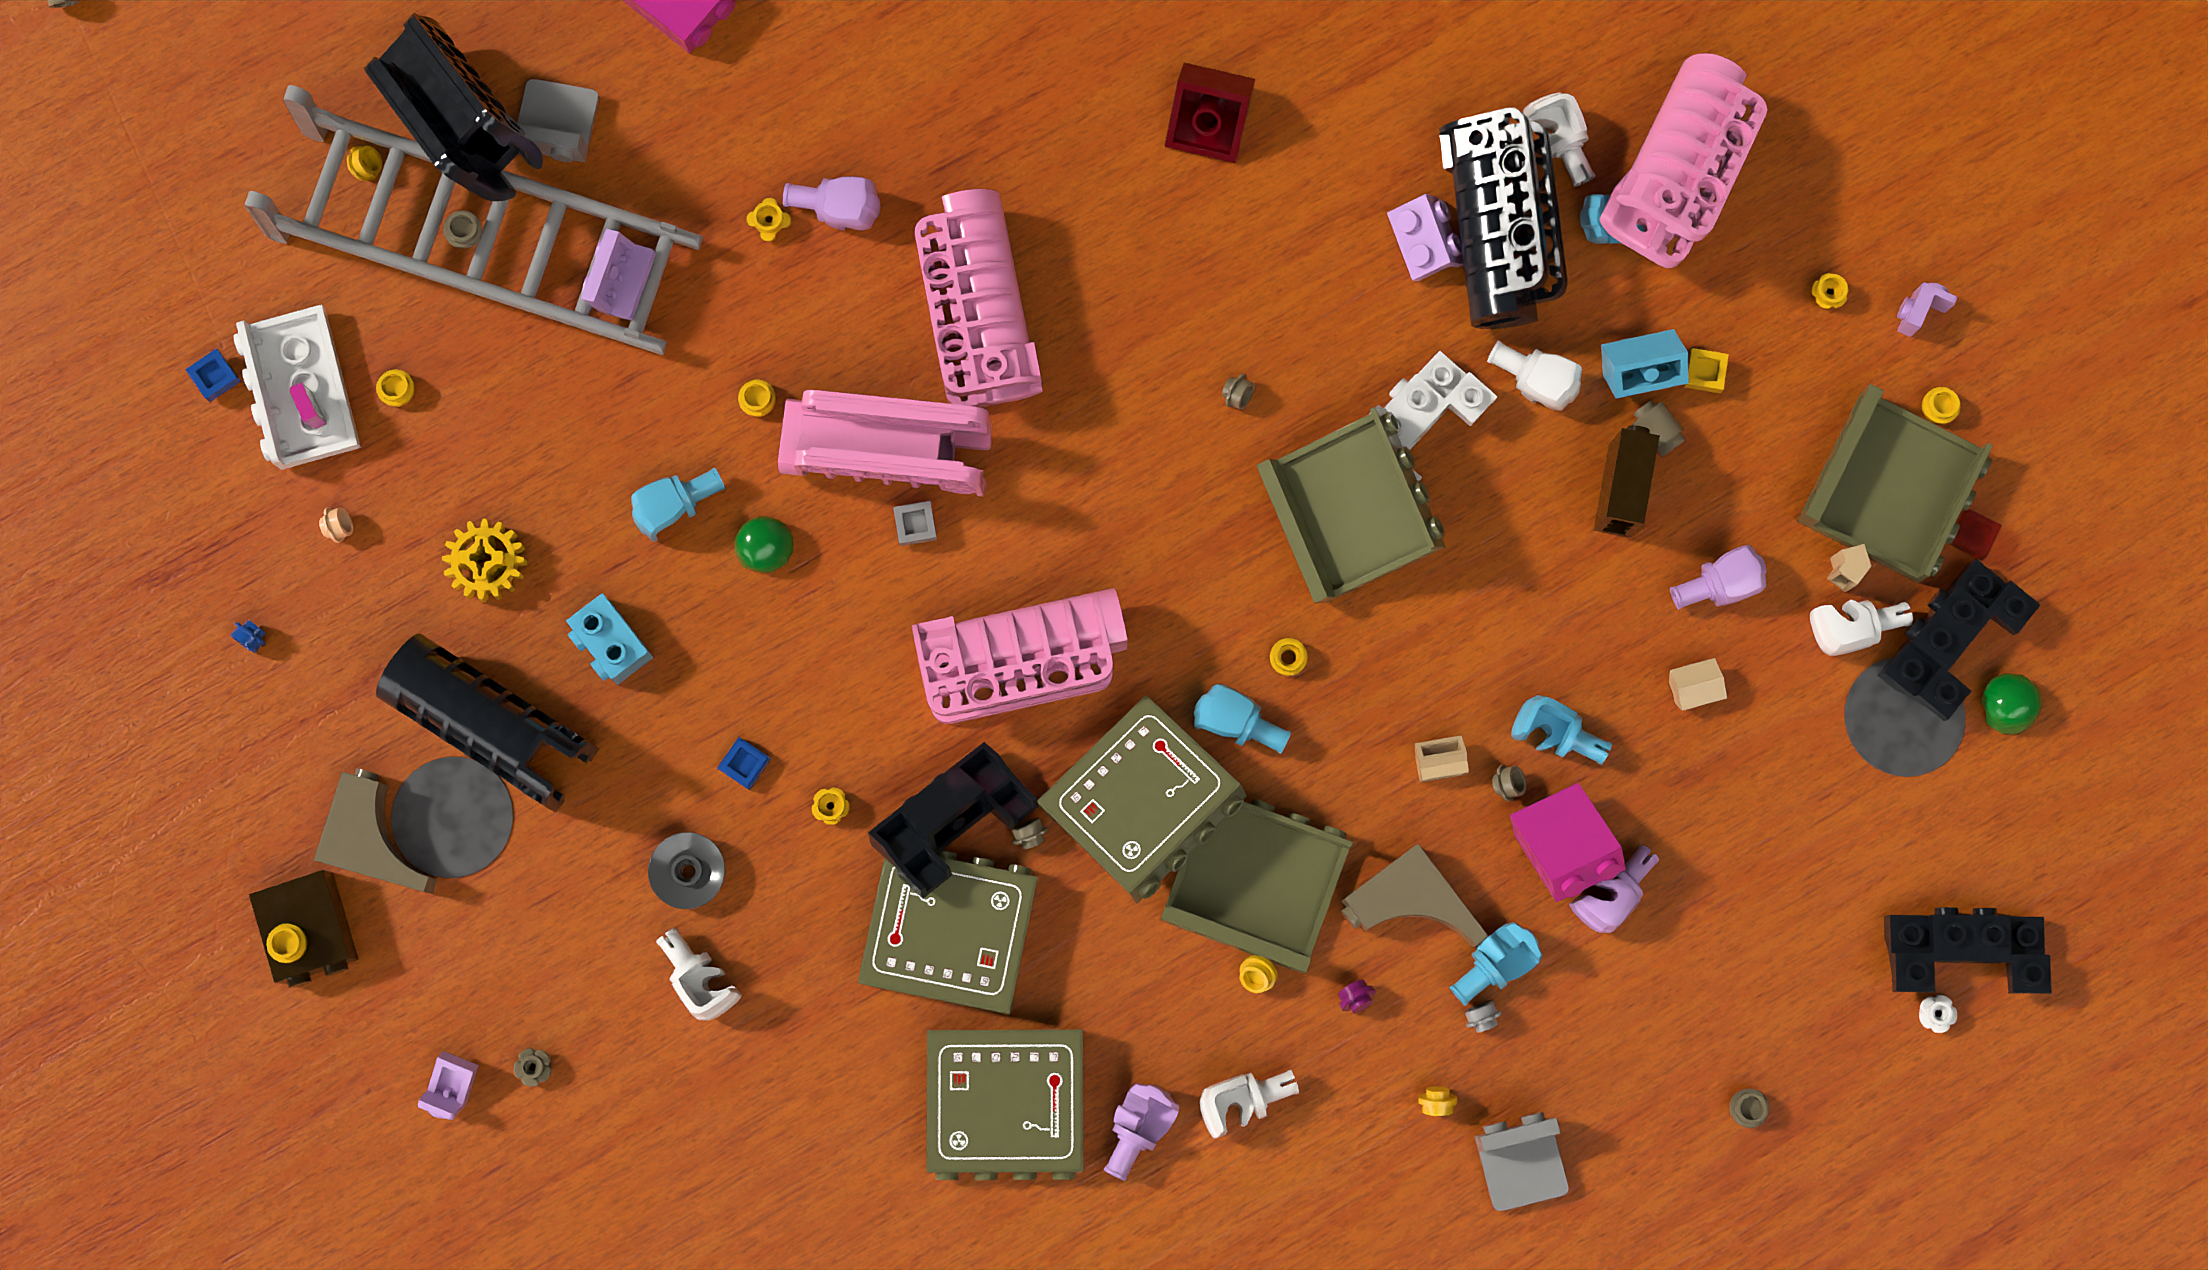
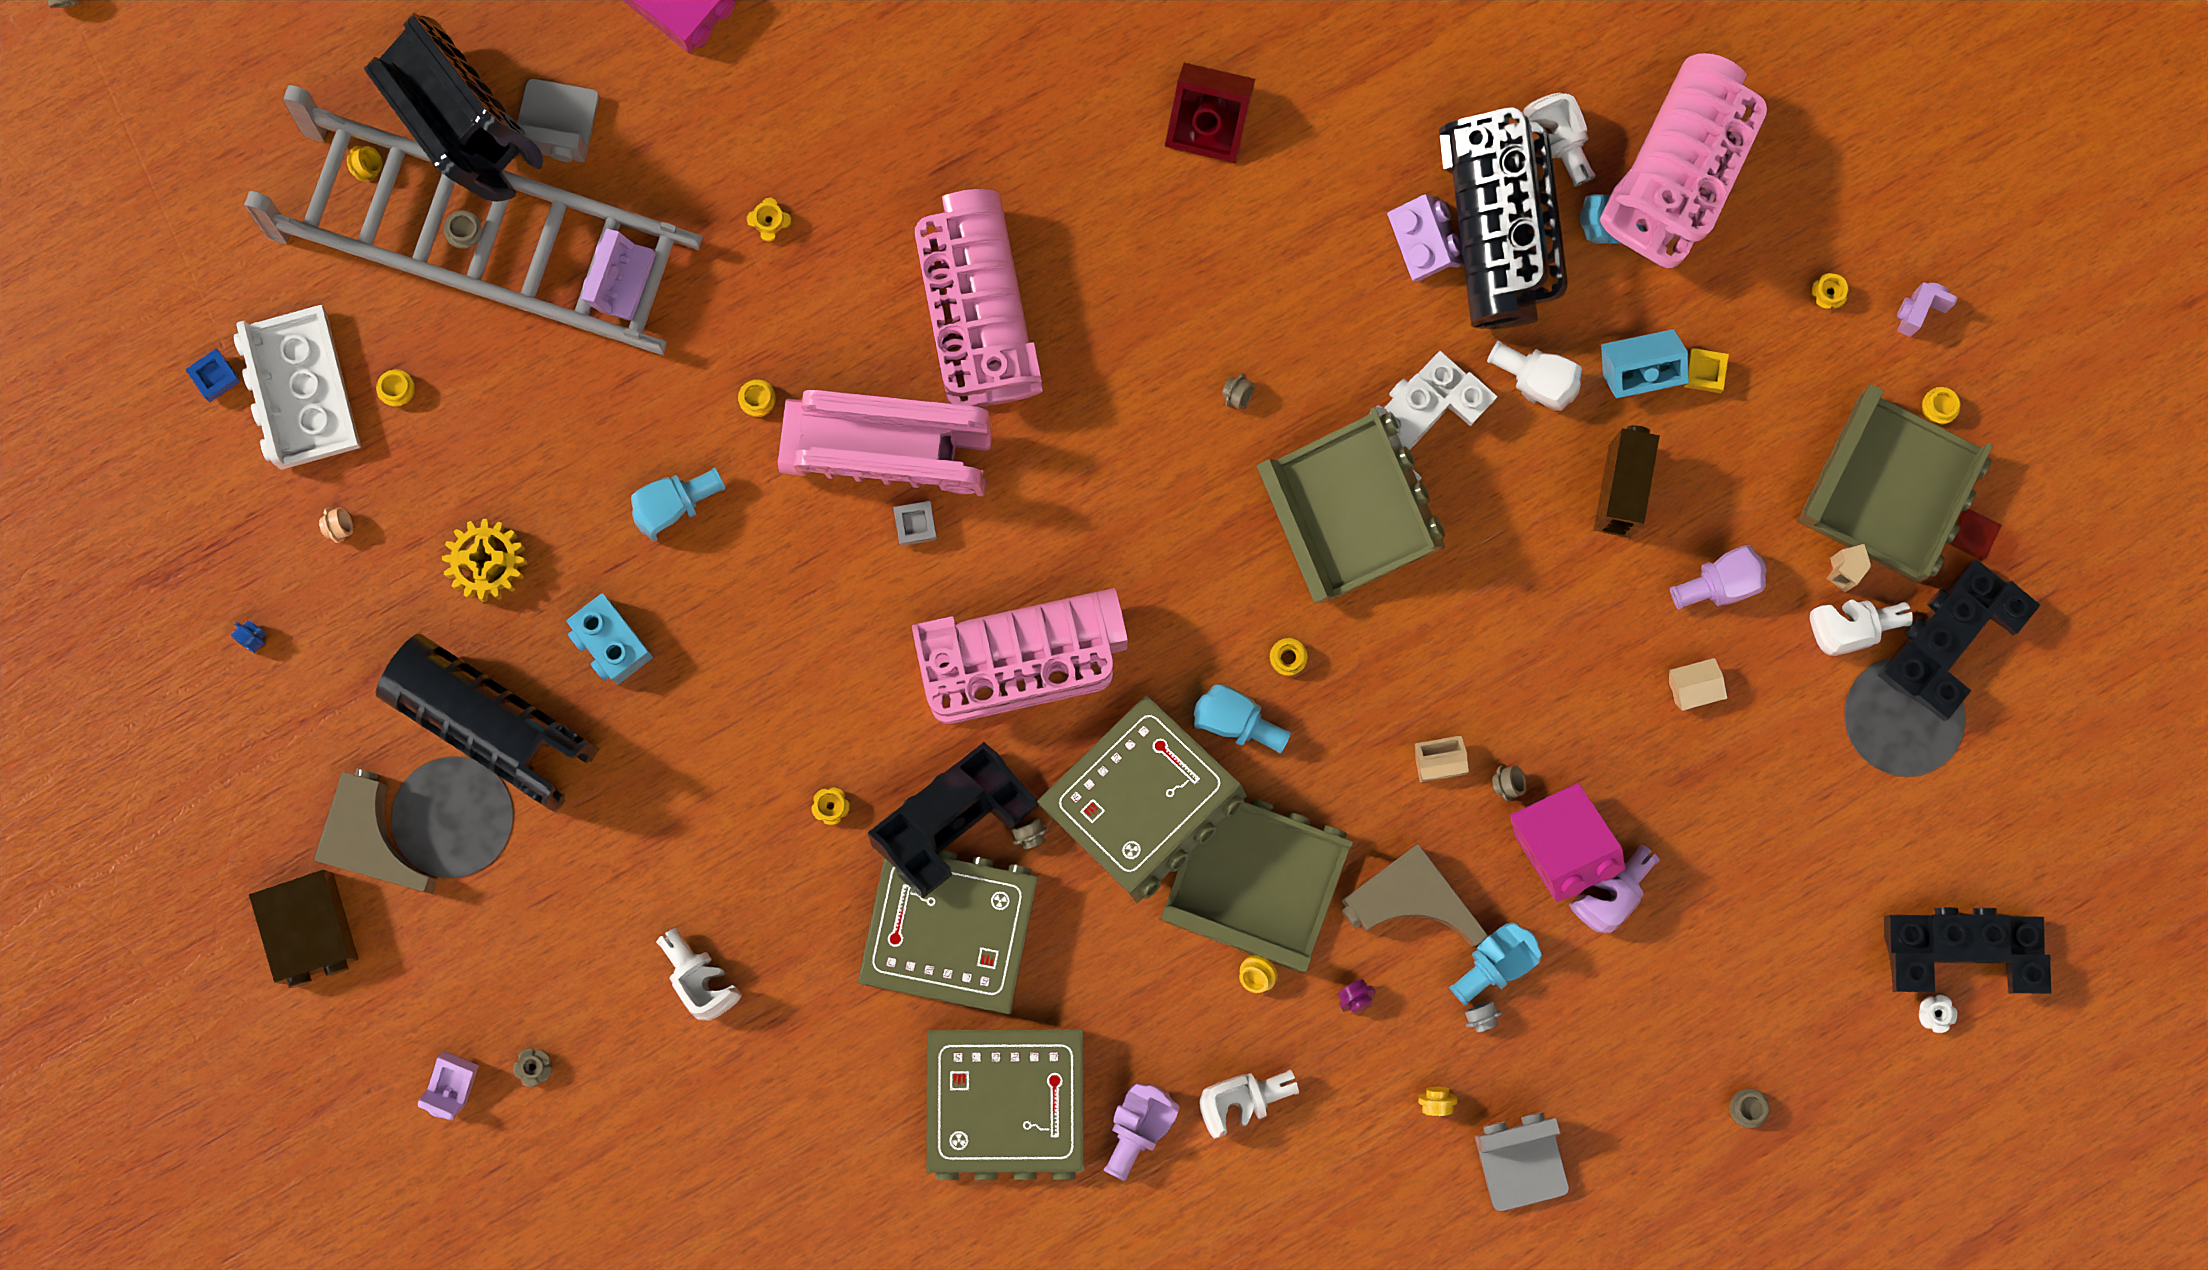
(286, 943): yellow plate -> none
(307, 405): dark pink tile -> none
(667, 866): dark grey dish -> none
(744, 763): blue tile -> none
(763, 544): green hair -> none
(838, 201): lavender piece -> none
(1561, 727): medium azure piece -> none
(1660, 423): dark tan brick -> none
(2011, 703): green hair -> none

